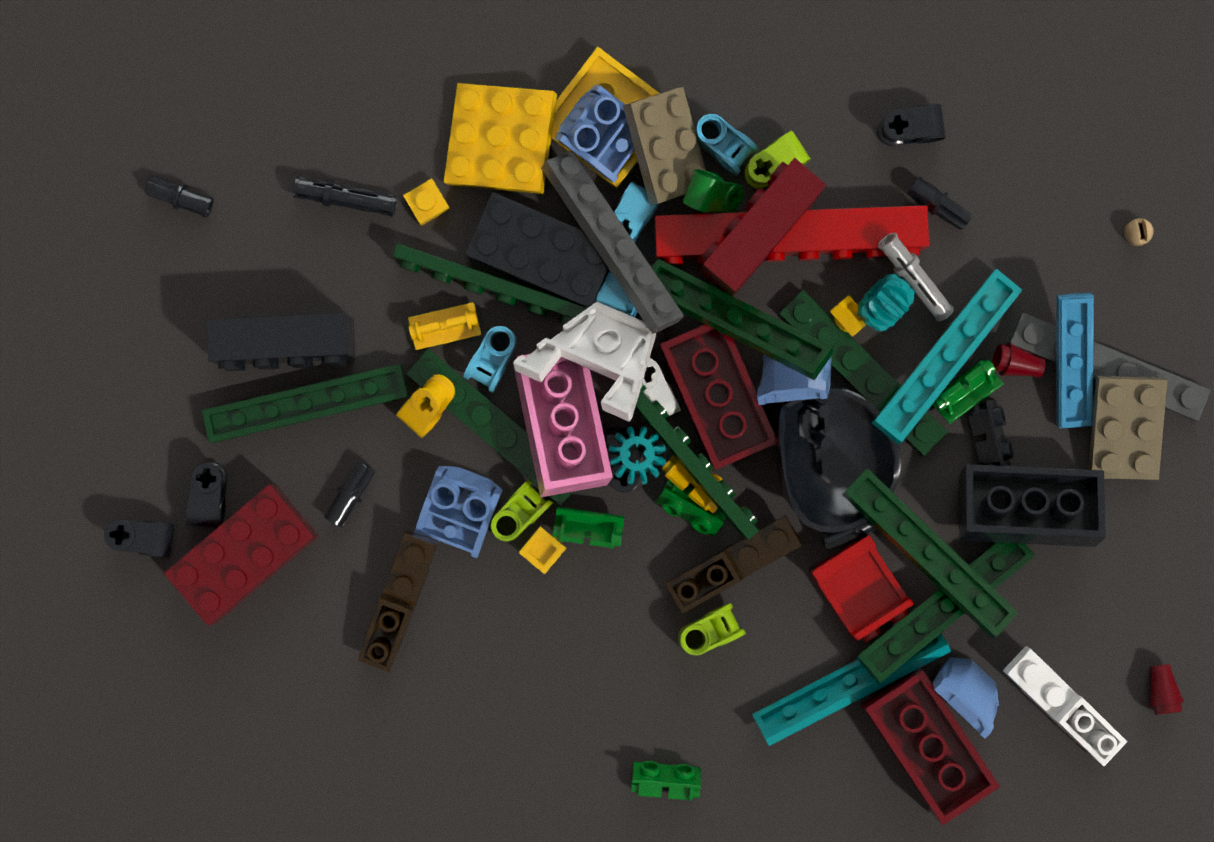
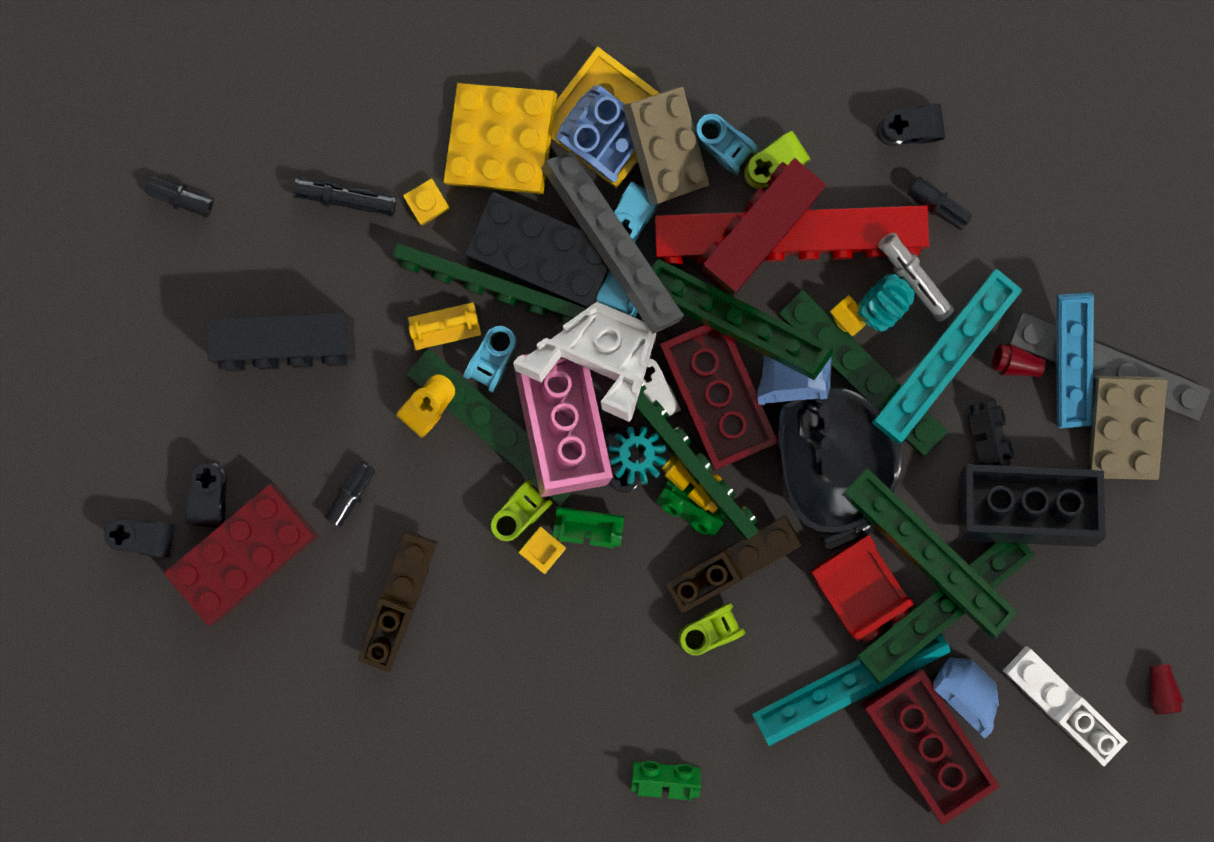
(305, 403): dark green plate -> none
(458, 508): medium blue slope -> none
(711, 193): green piece -> none
(967, 391): green hinge -> none
(1133, 235): tan hinge -> none

